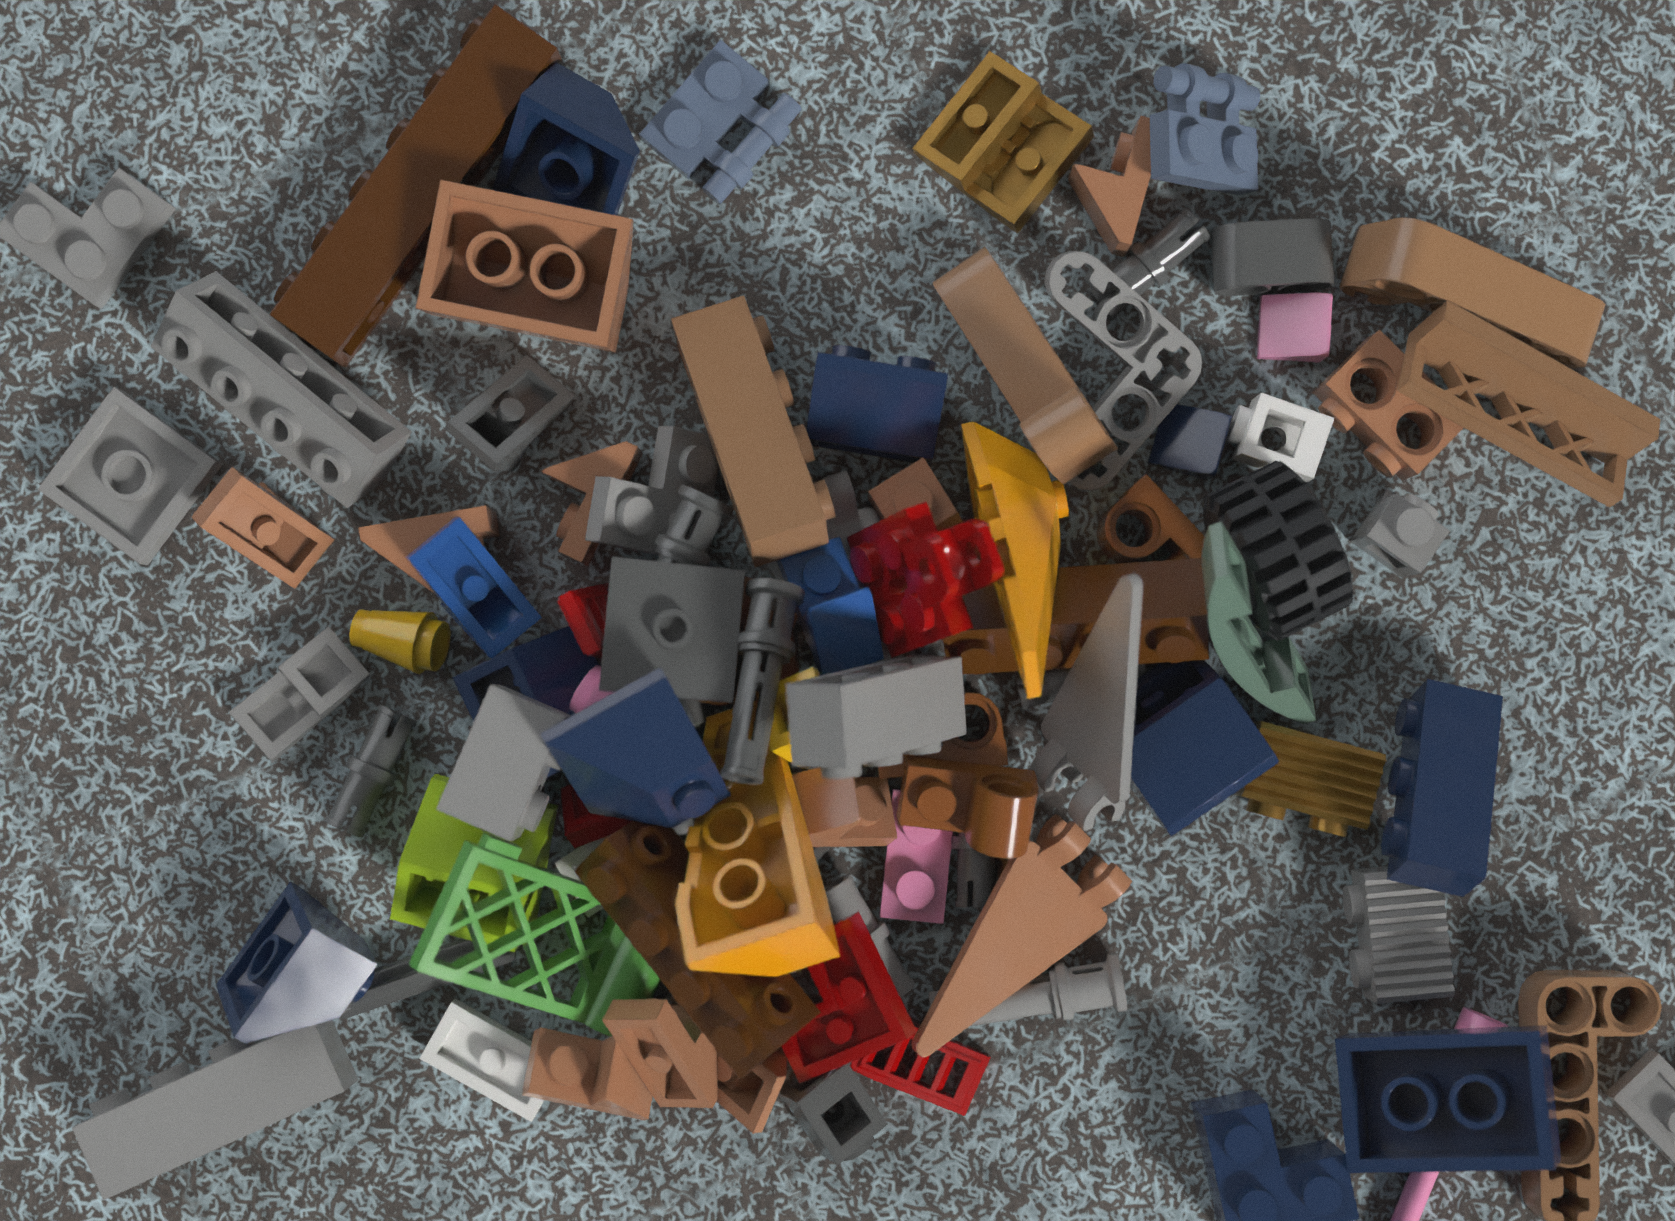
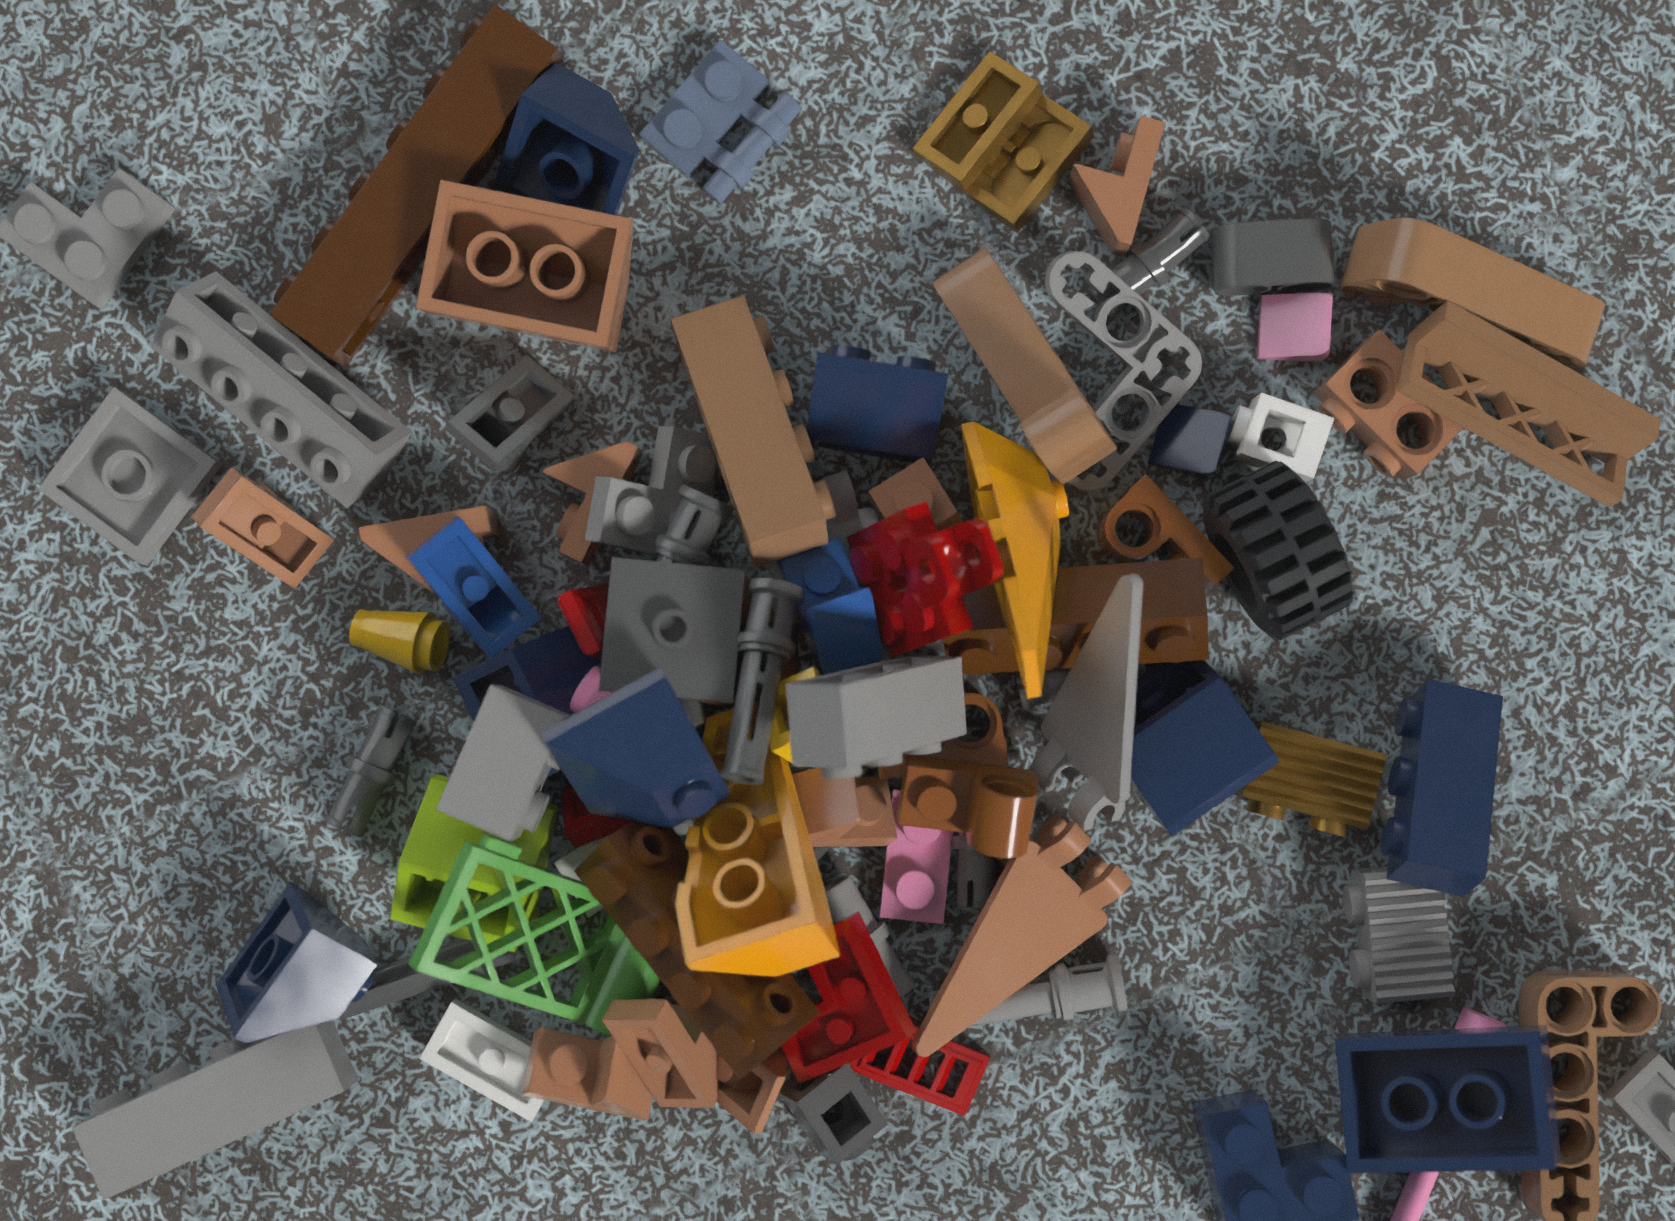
(300, 694): light grey slope -> none
(1204, 150): sand blue plate -> none
(1267, 669): sand green slope -> none
(1401, 533): light grey brick -> none

